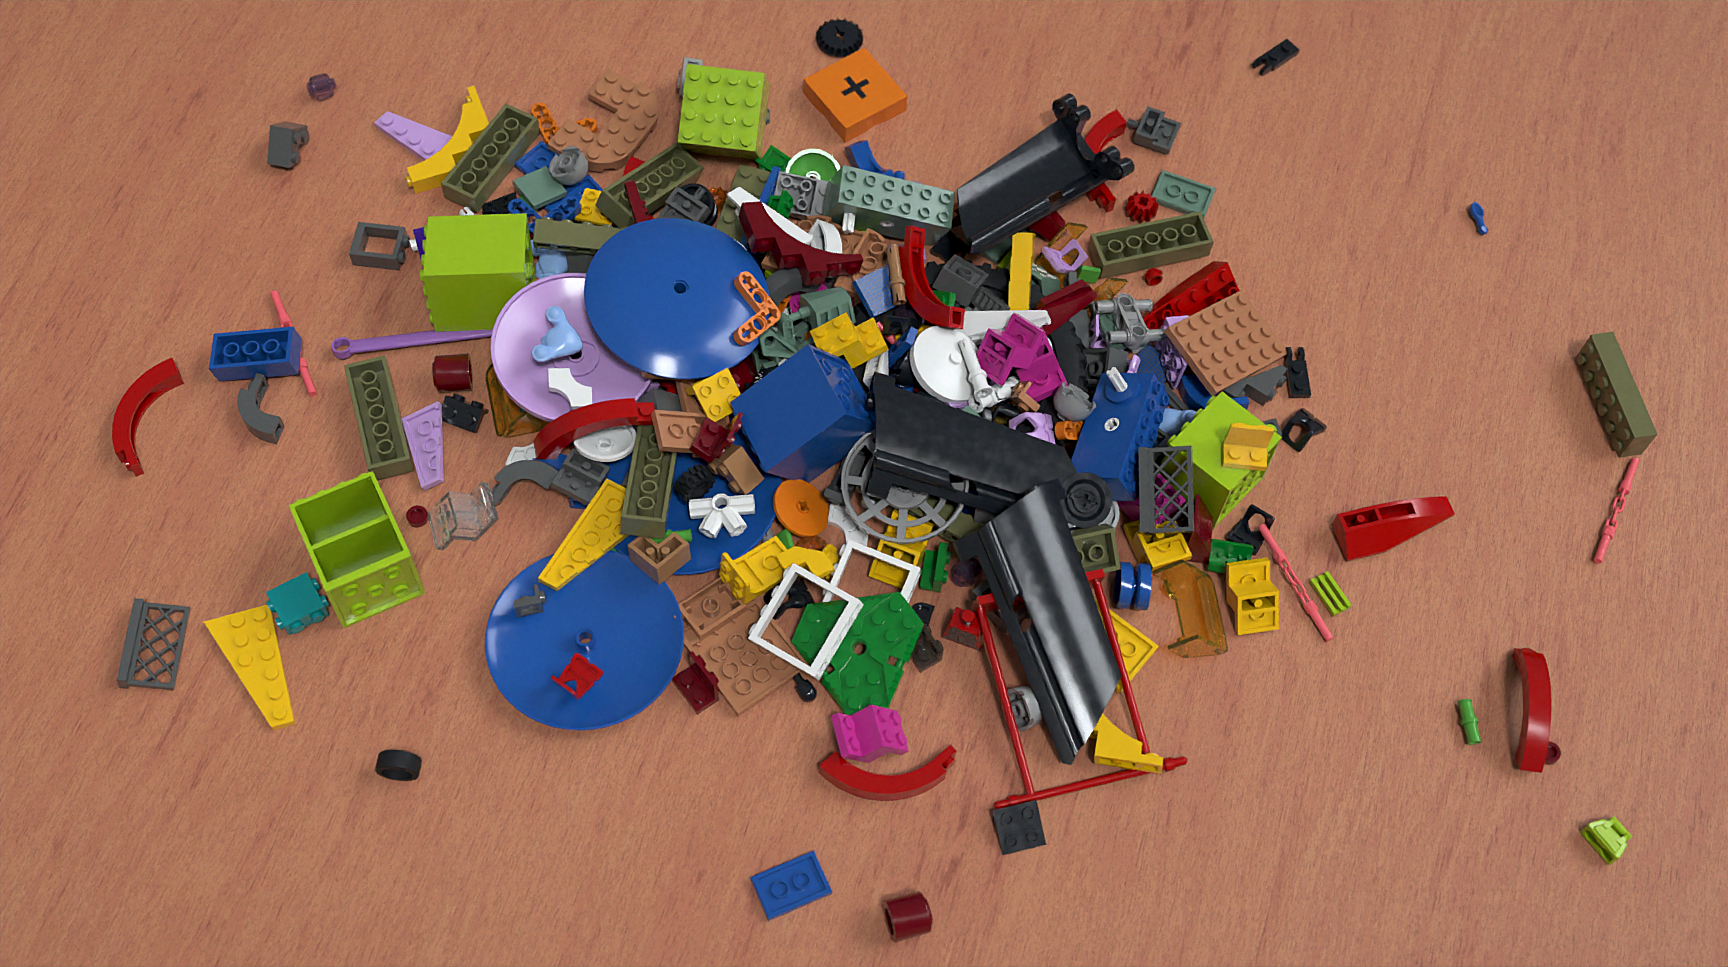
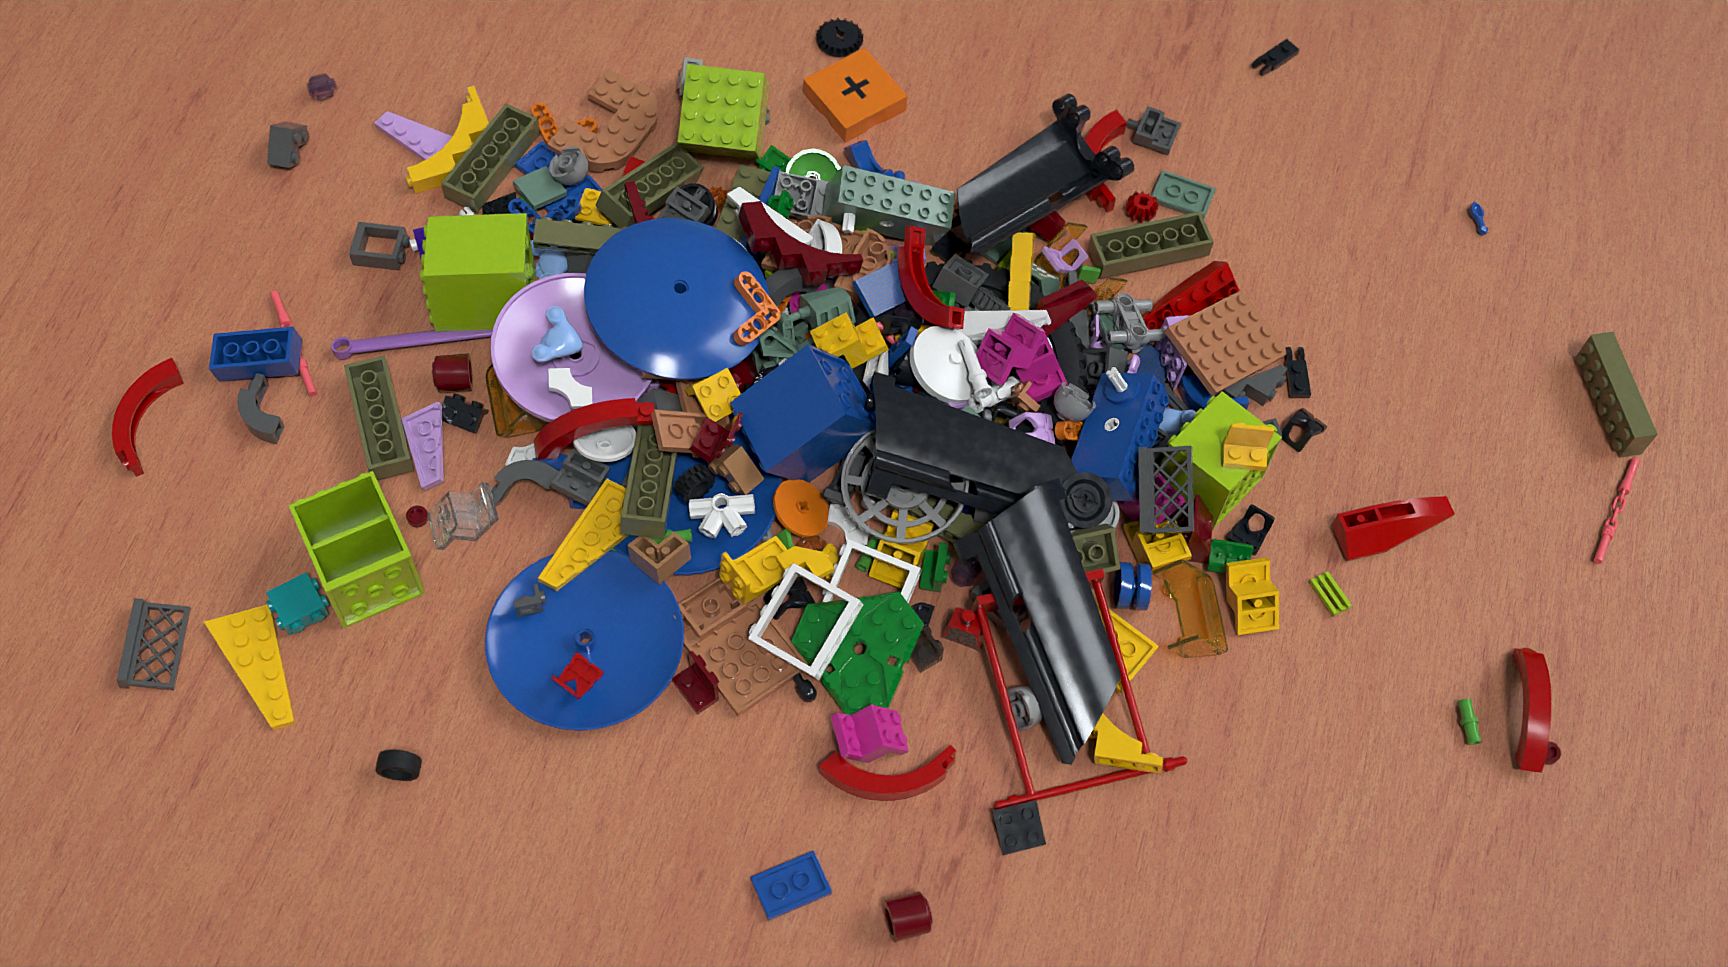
(866, 560): none -> bright green pin
(897, 282): medium nougat pin -> none
(1153, 276): red plate -> none
(1309, 606): coral piece -> none
(1606, 839): lime piece -> none

